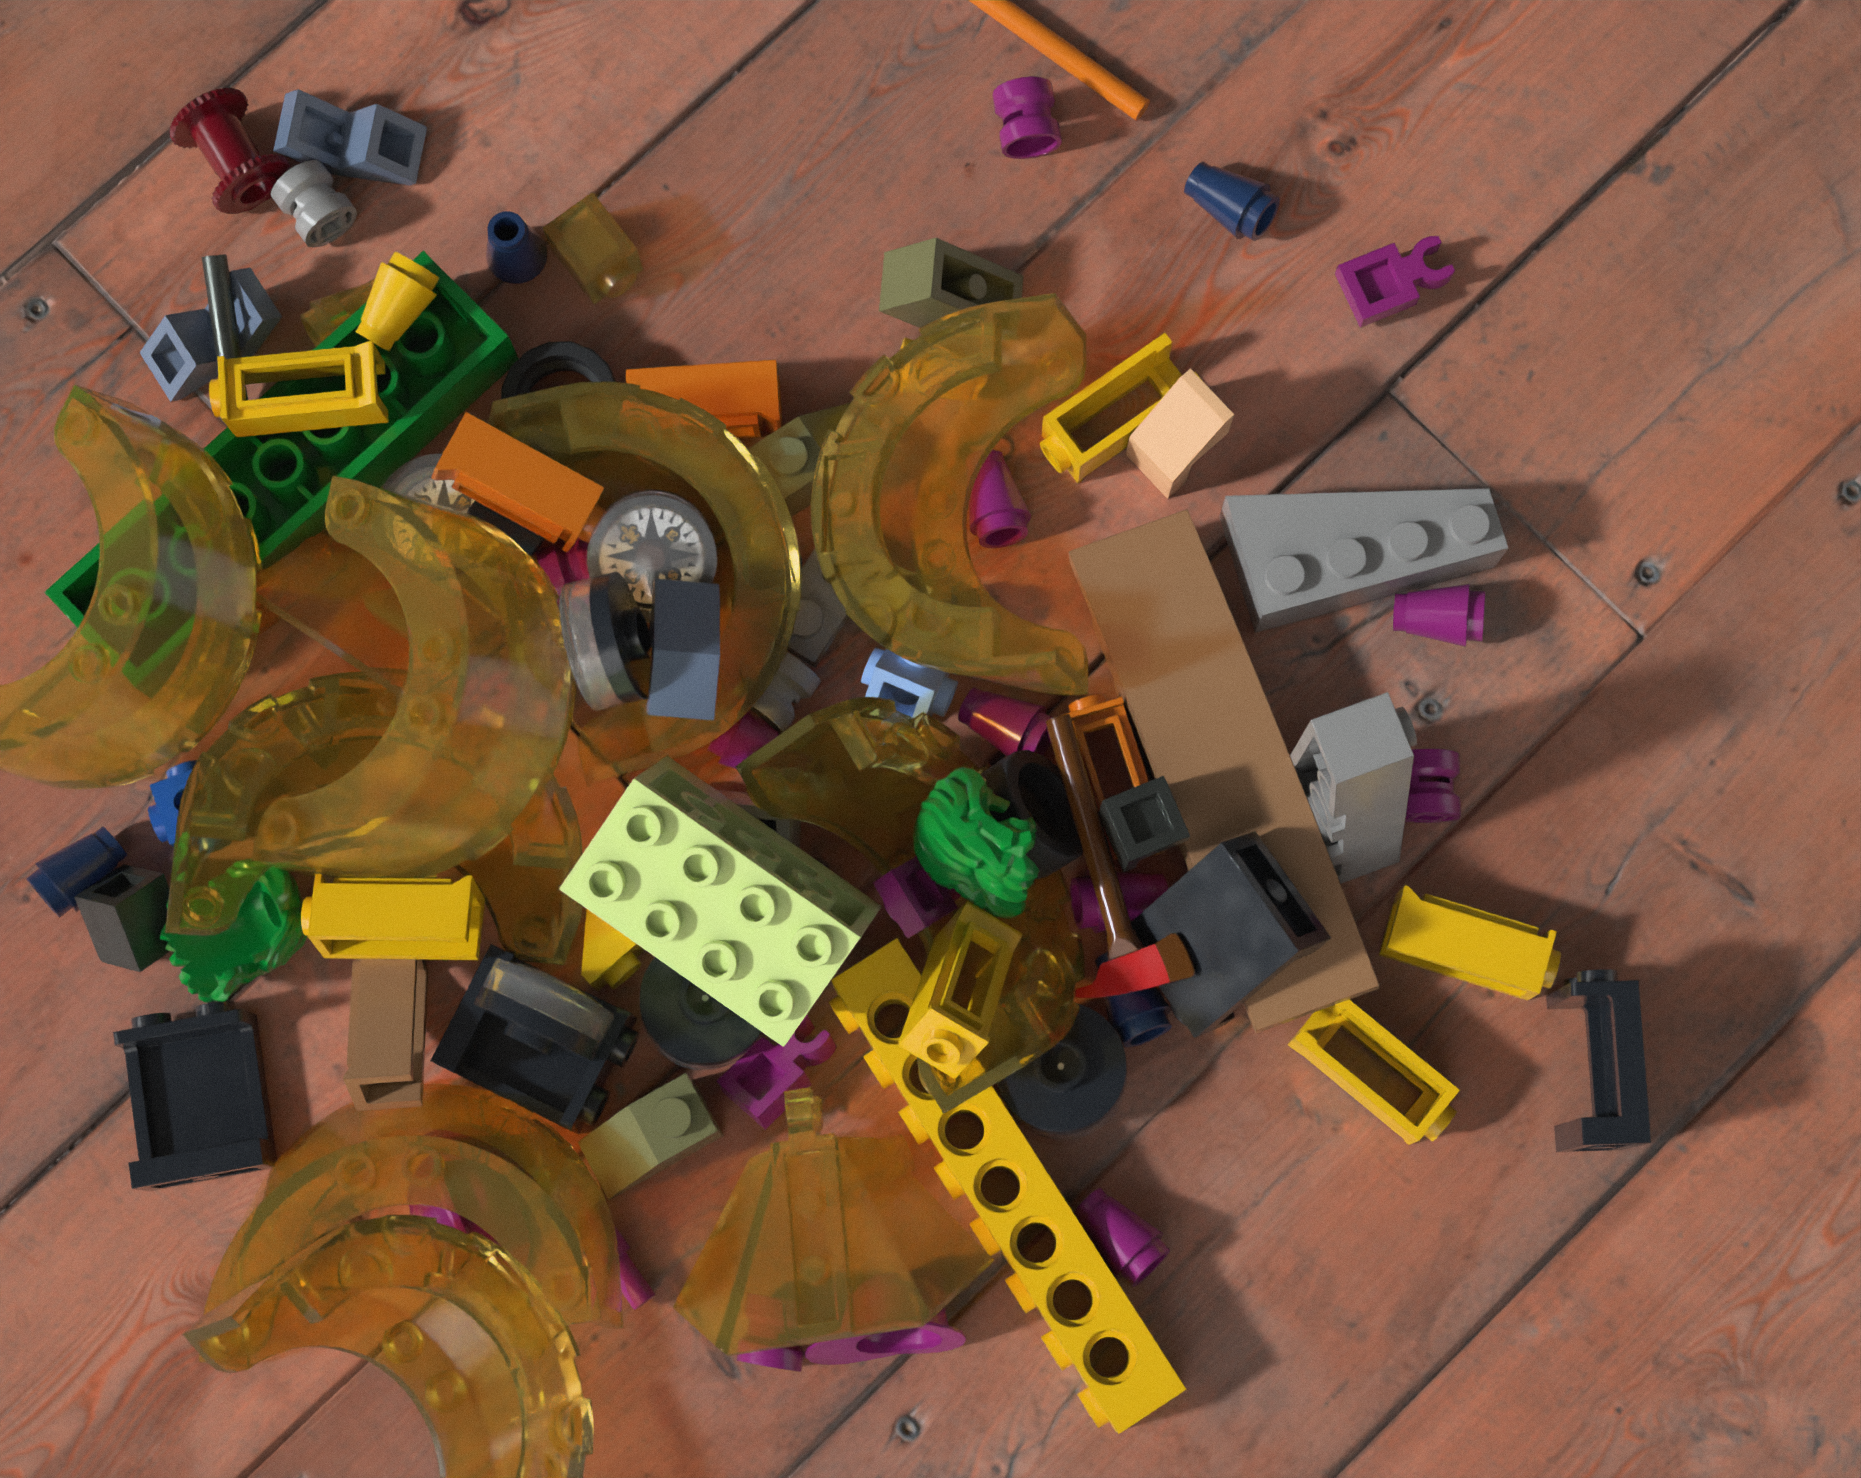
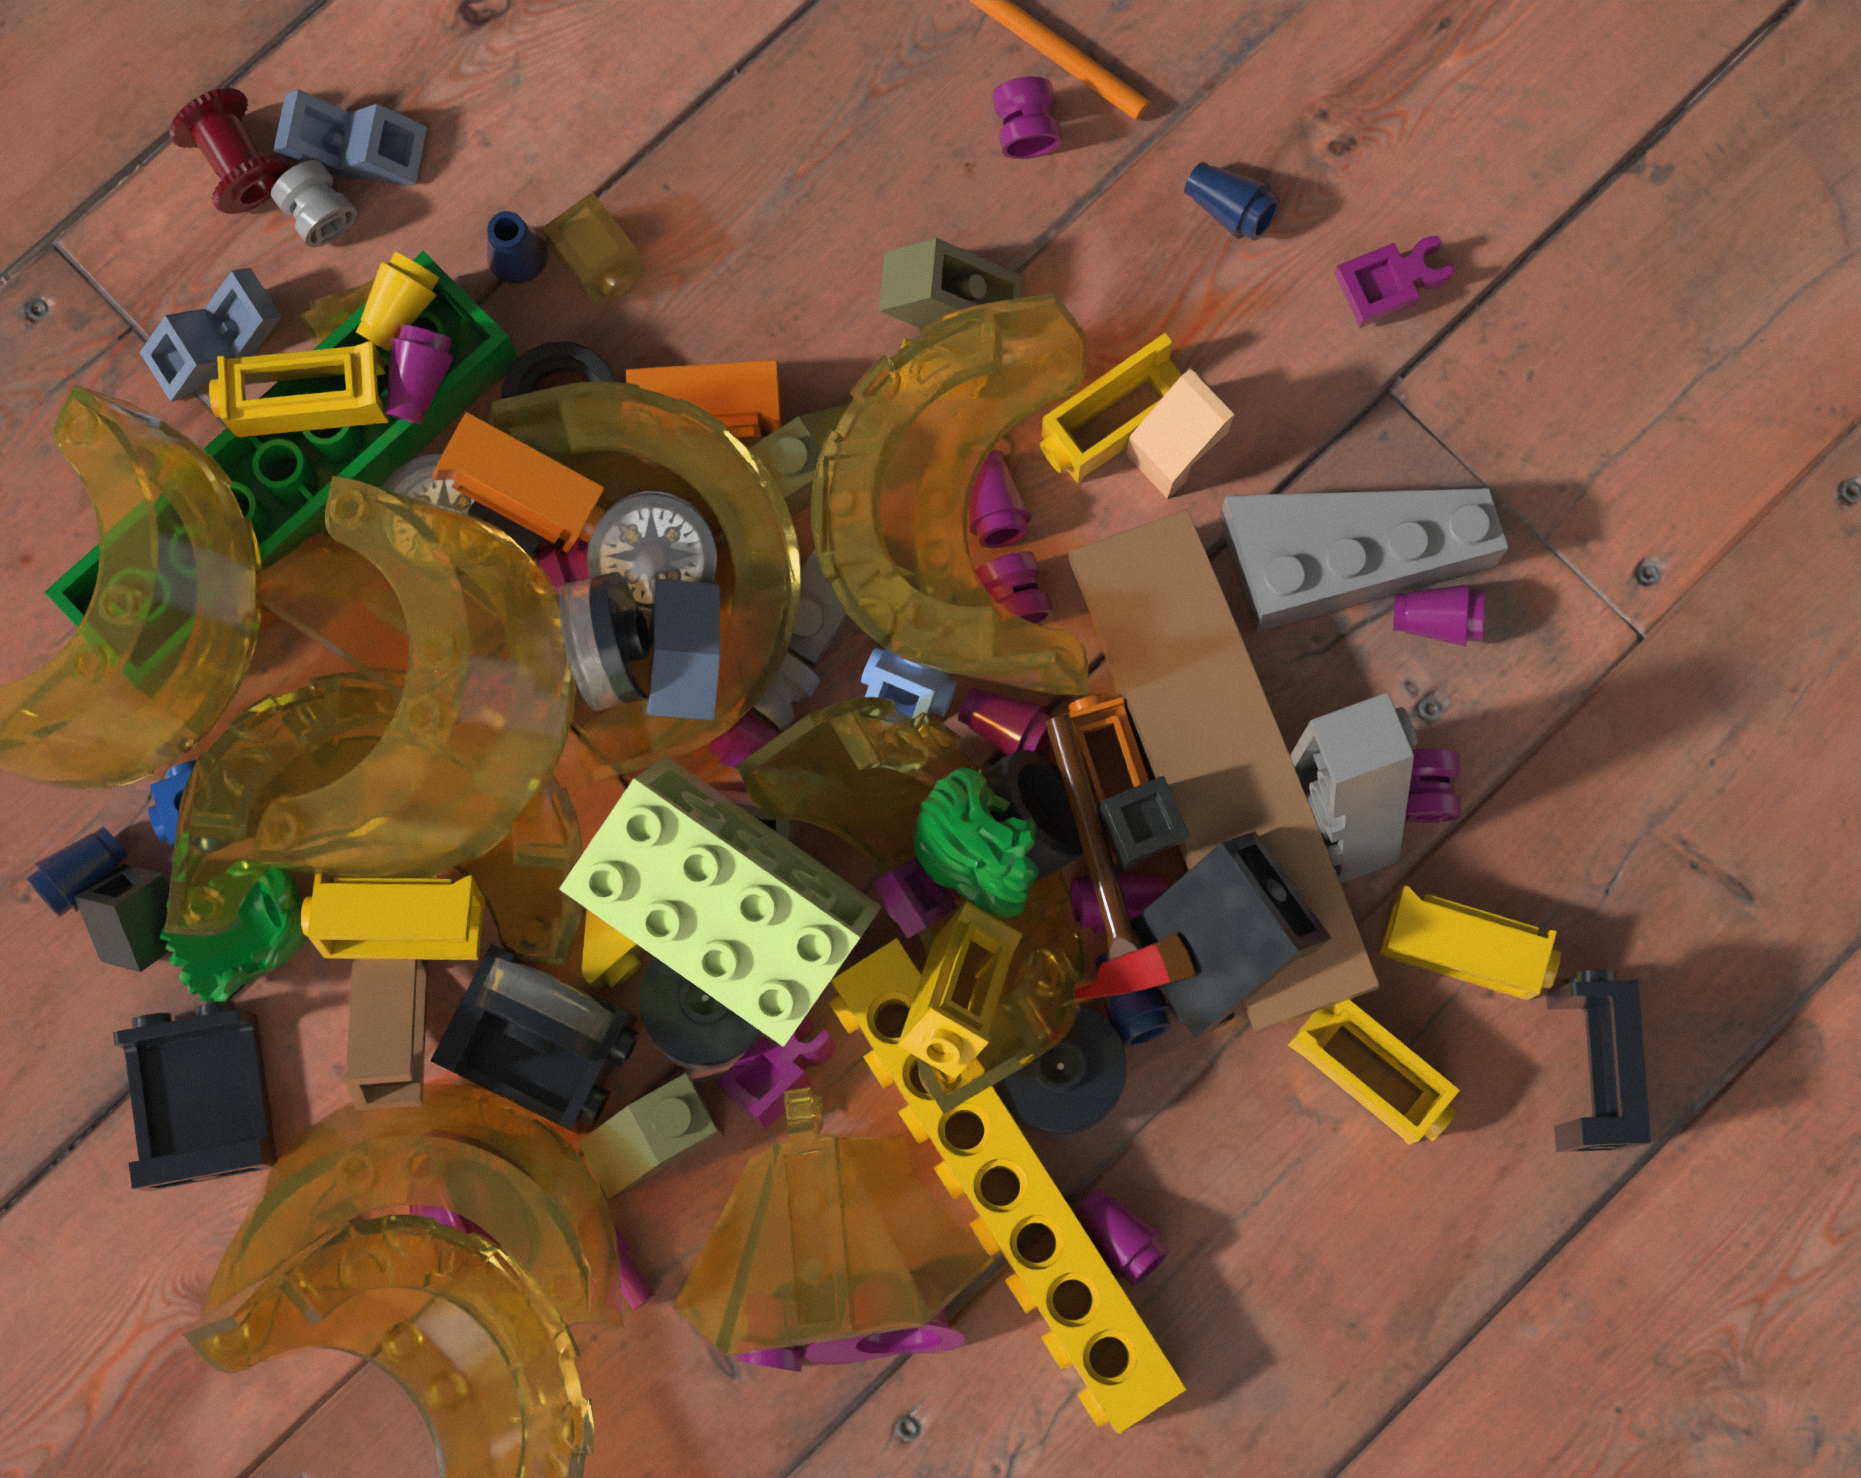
(221, 307): pearl dark grey bar -> none
(415, 372): none -> magenta cone
(1014, 585): none -> magenta wheel

